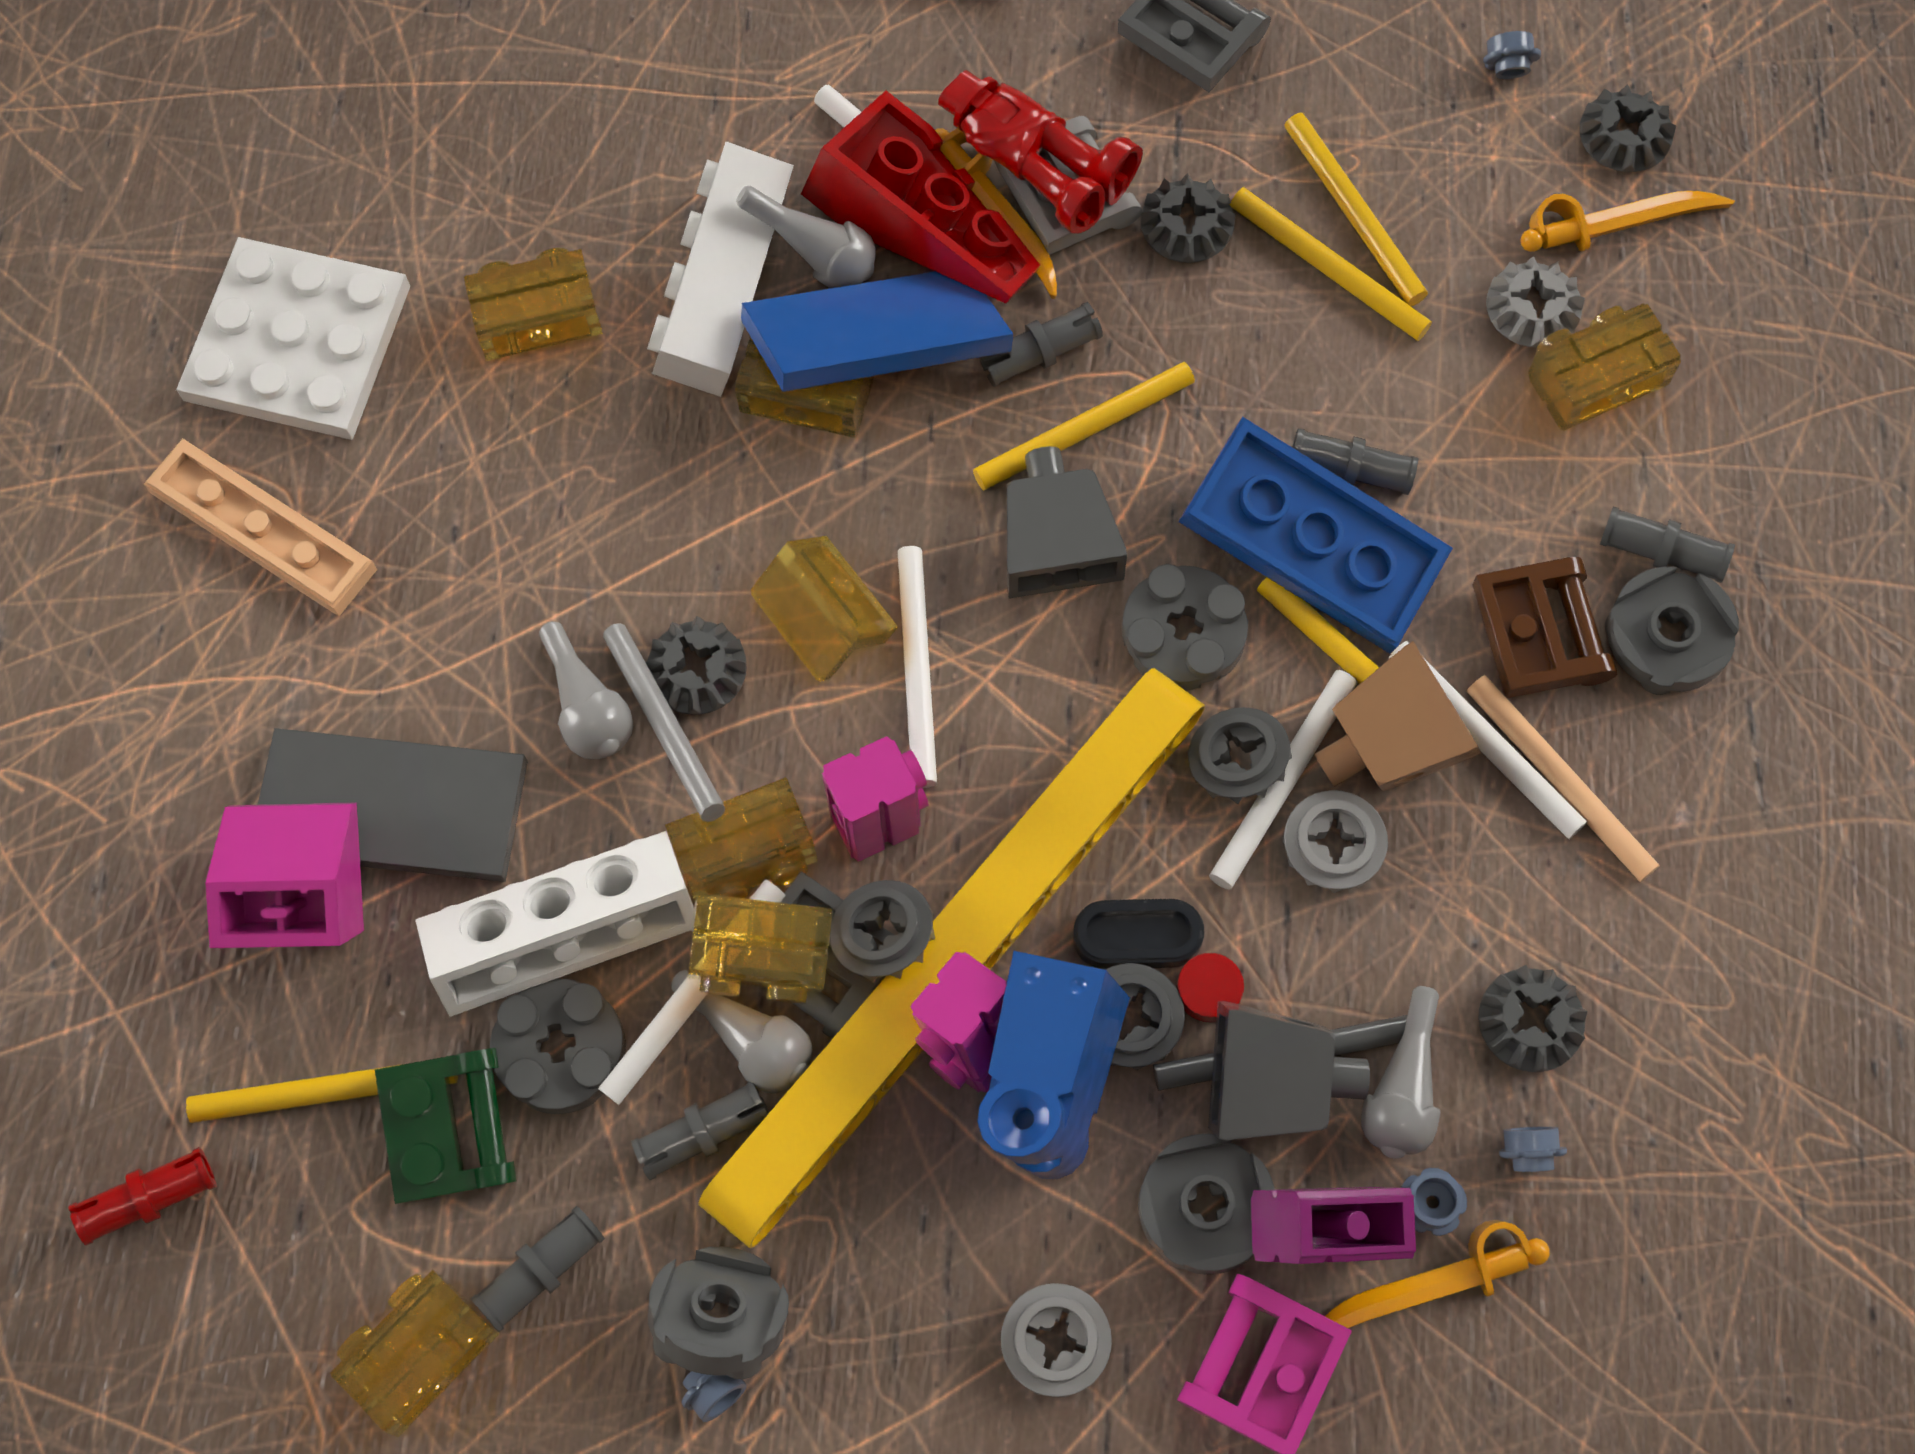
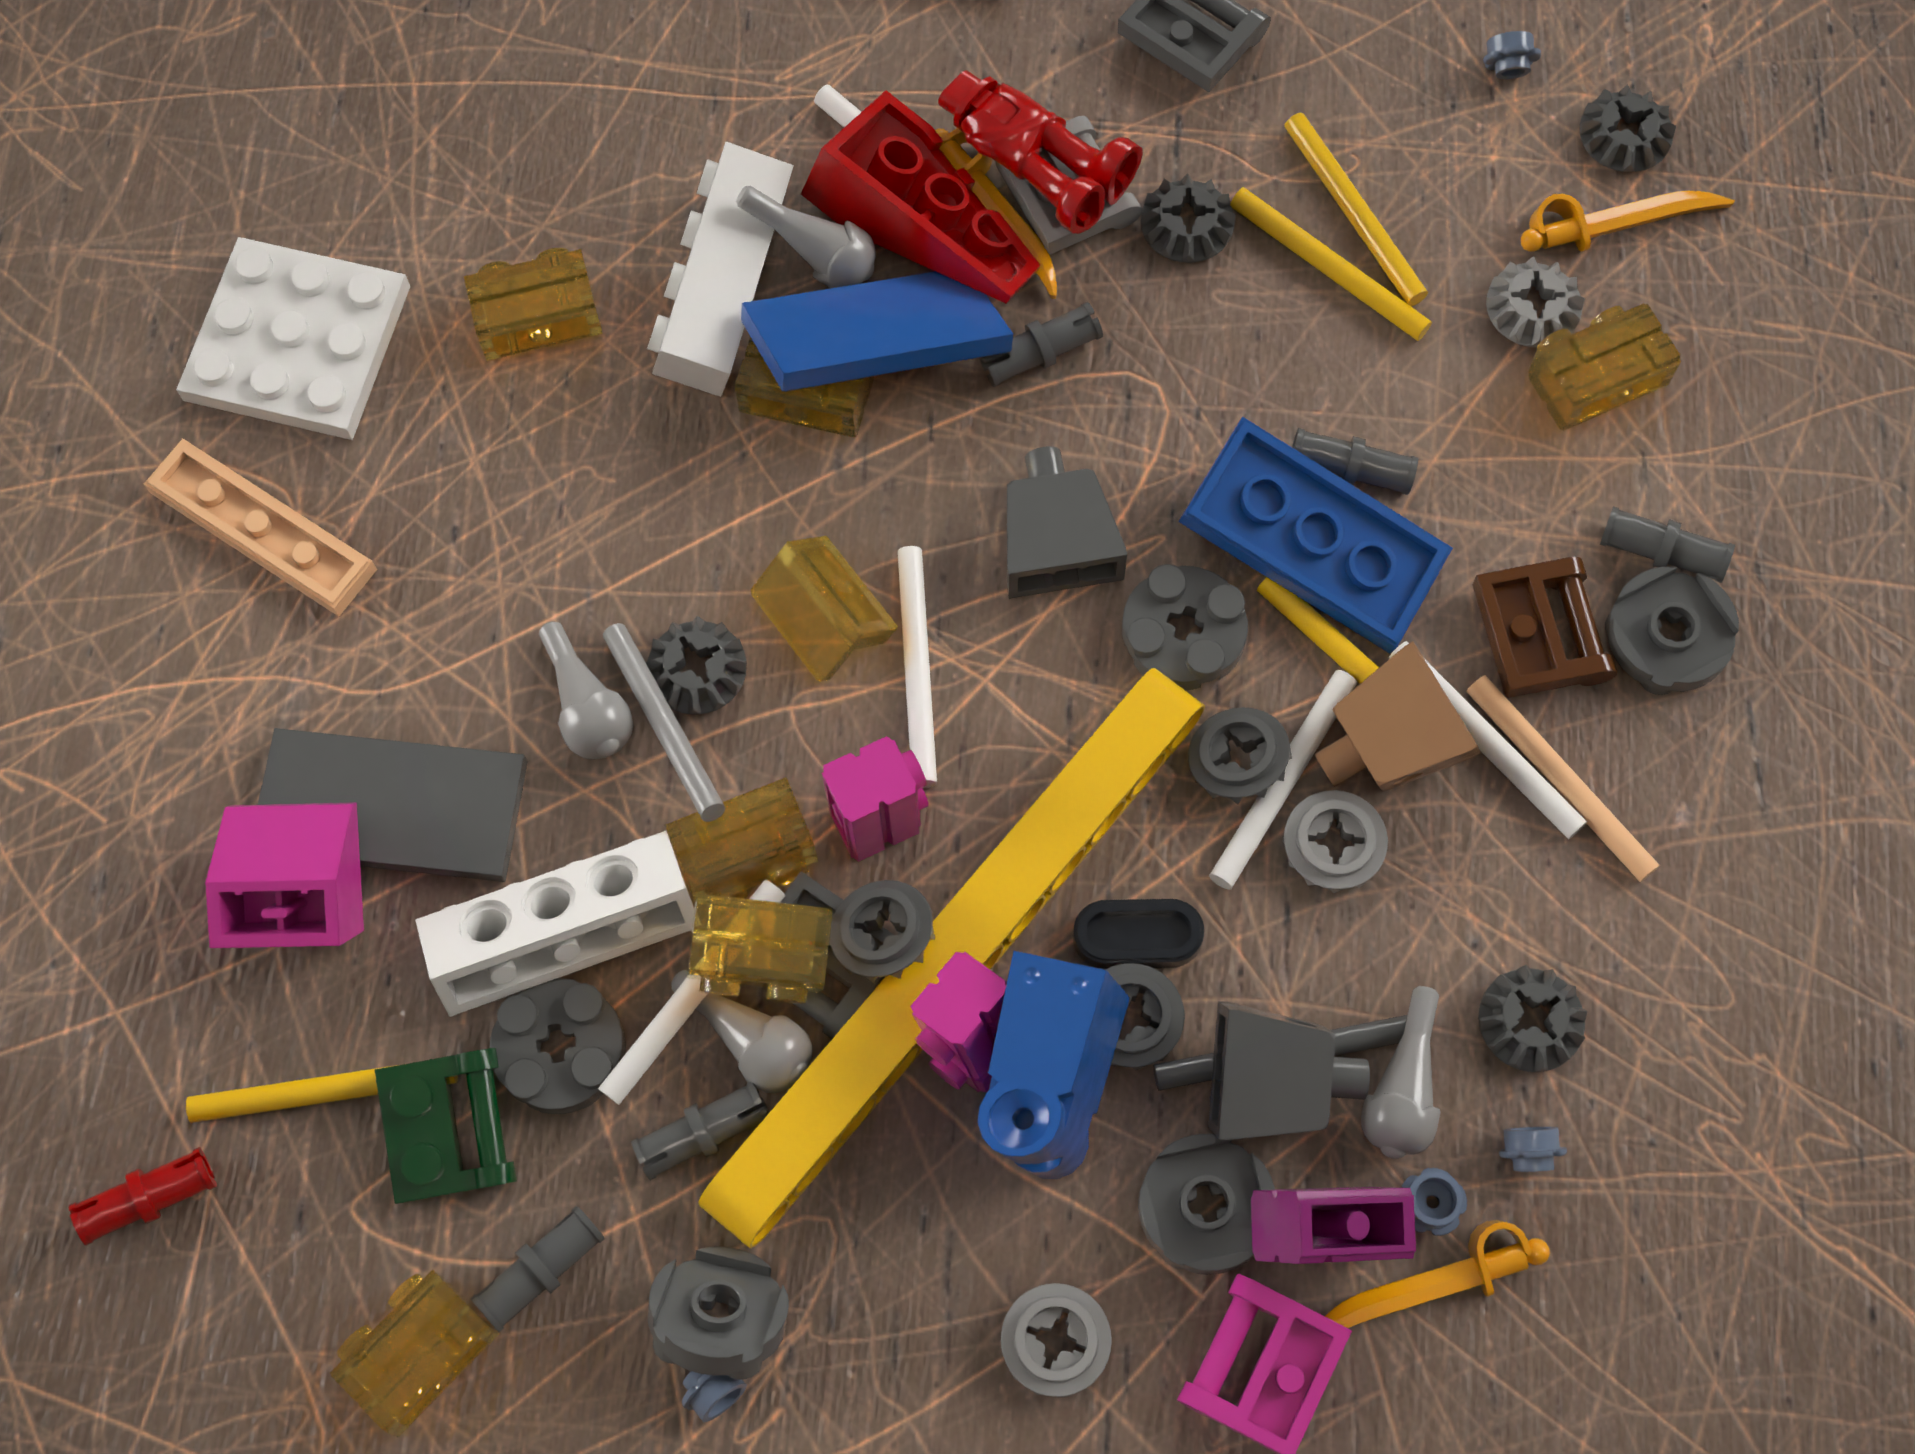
(1087, 423): yellow bar -> none
(1205, 982): red tile -> none

